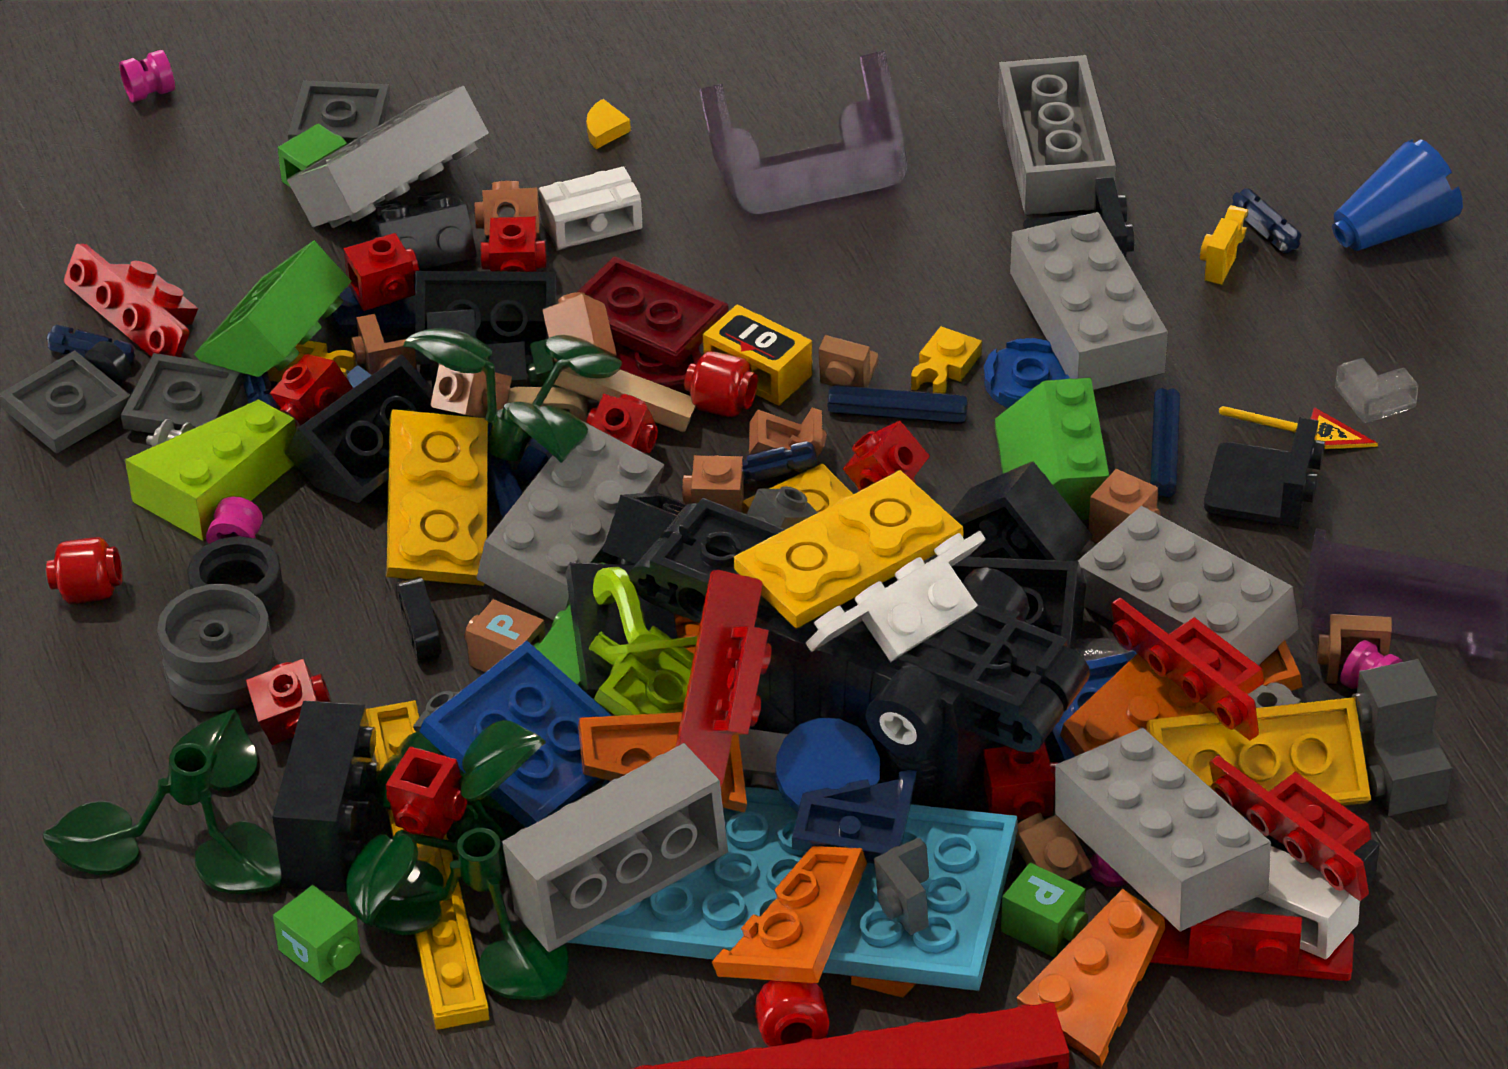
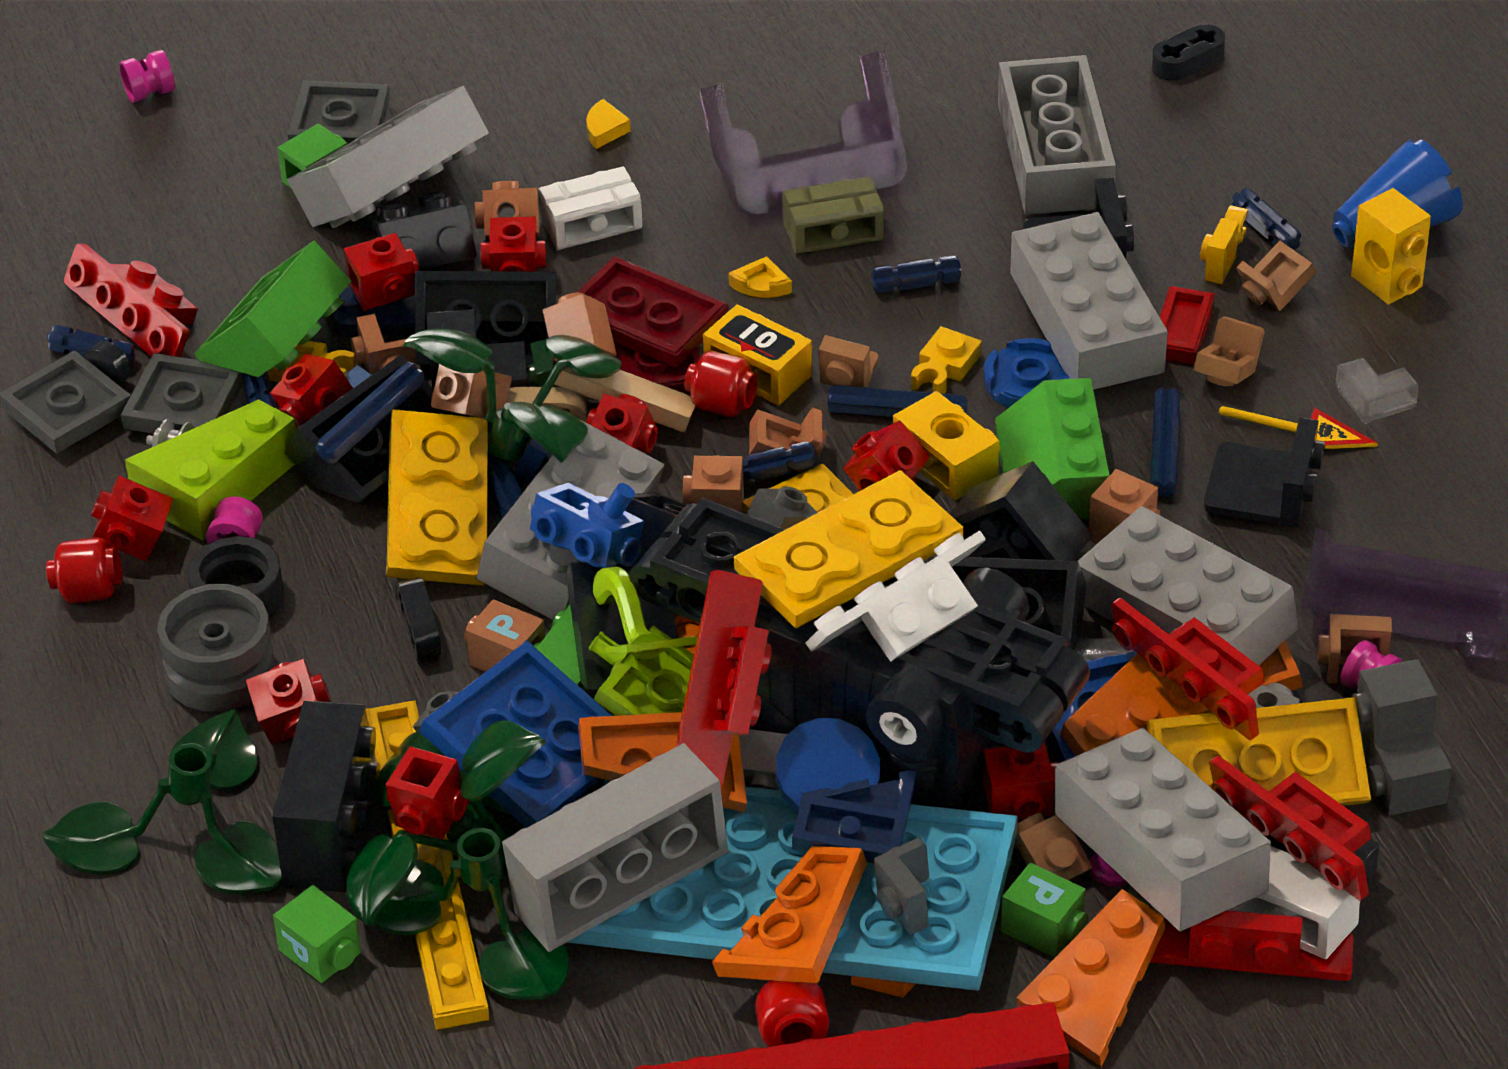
(131, 517): none -> red brick
(369, 412): none -> dark blue axle
(589, 525): none -> blue brick
(761, 280): none -> yellow tile
(833, 215): none -> olive brick
(916, 274): none -> dark blue axle
(958, 446): none -> yellow brick
(1186, 320): none -> red tile
(1188, 52): none -> black beam
(1232, 353): none -> medium nougat bracket
(1276, 276): none -> medium nougat bracket
(1390, 246): none -> yellow brick

